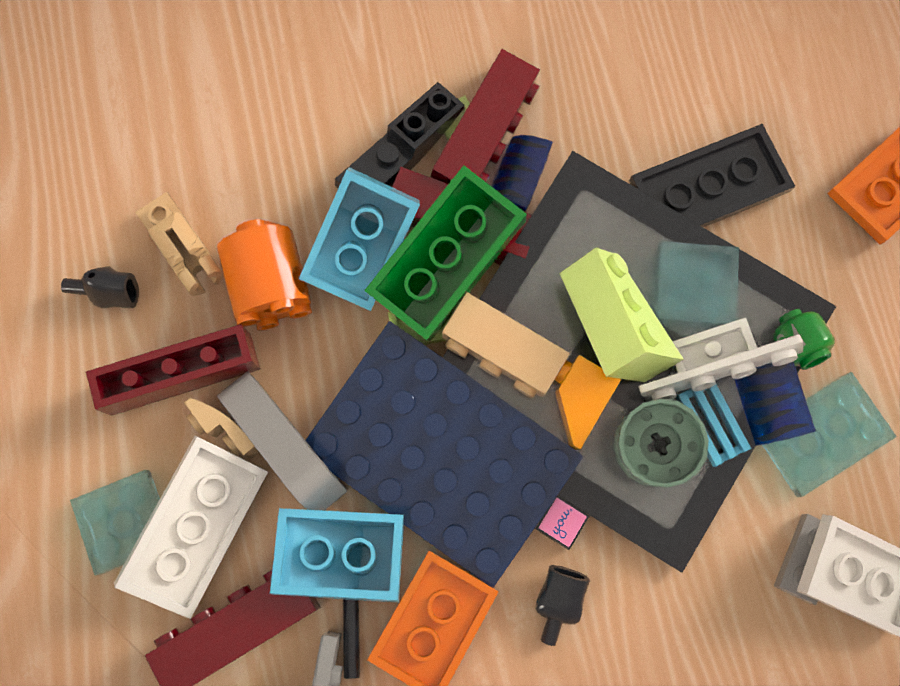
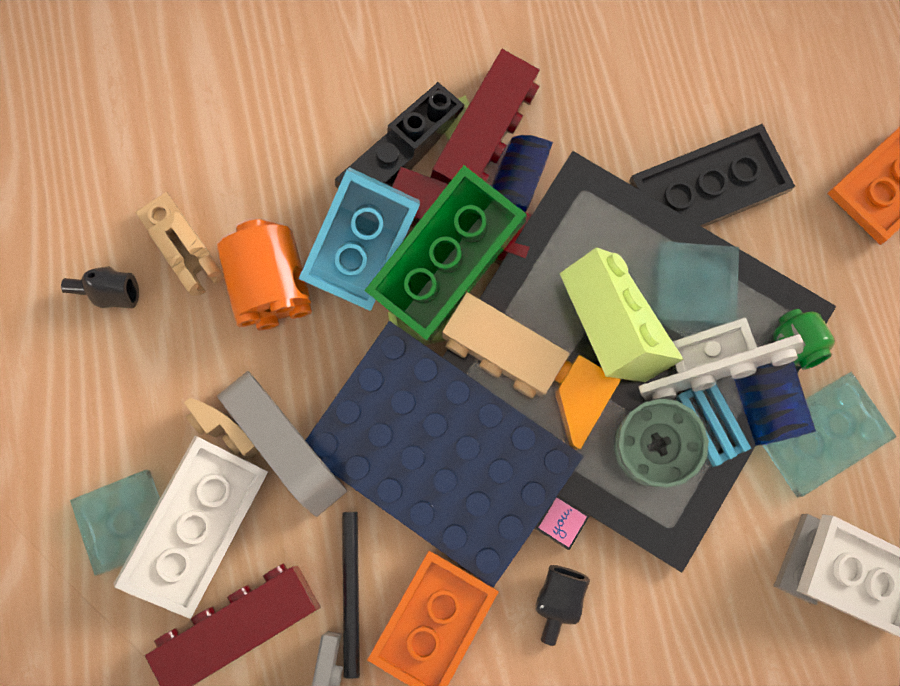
(172, 370): dark red brick -> none
(338, 555): medium azure slope -> none

